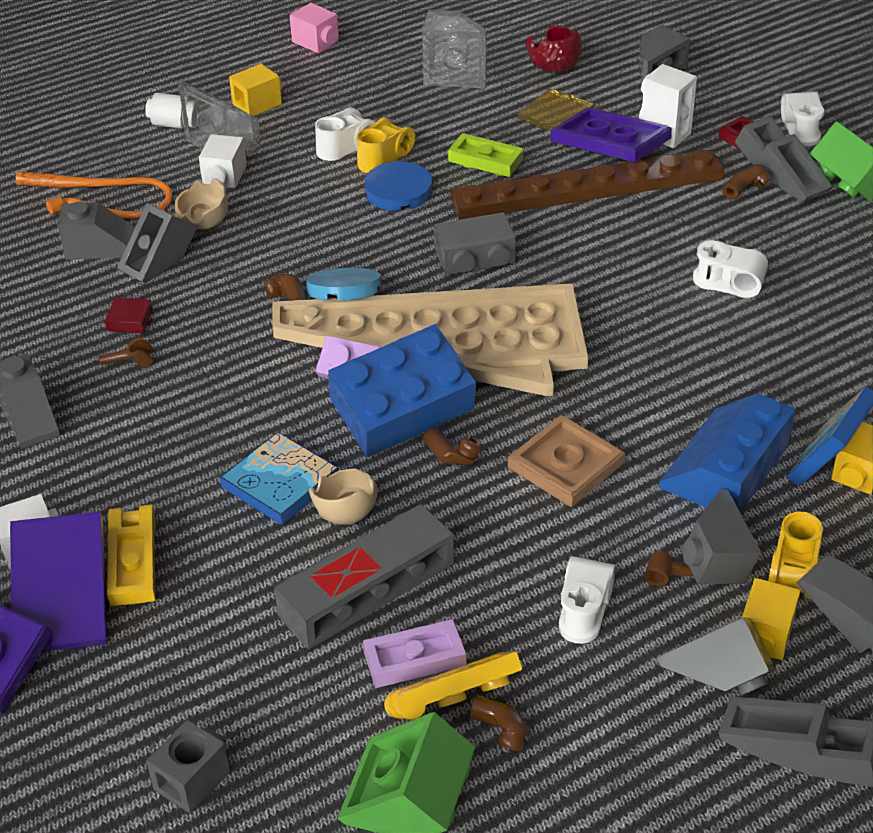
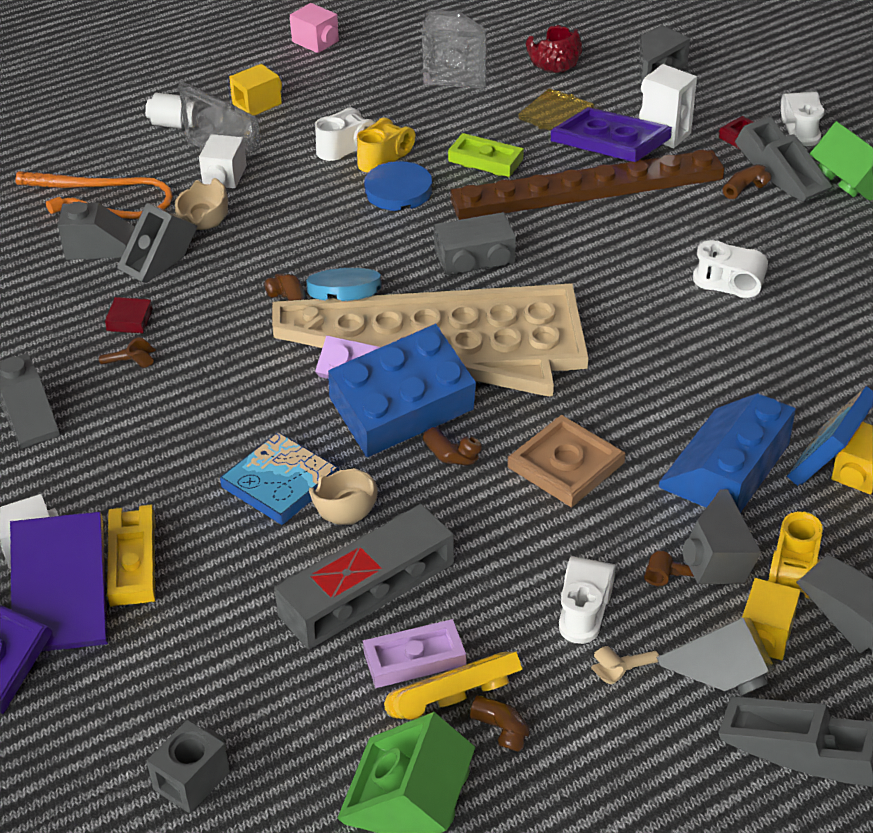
(613, 667): none -> tan hand

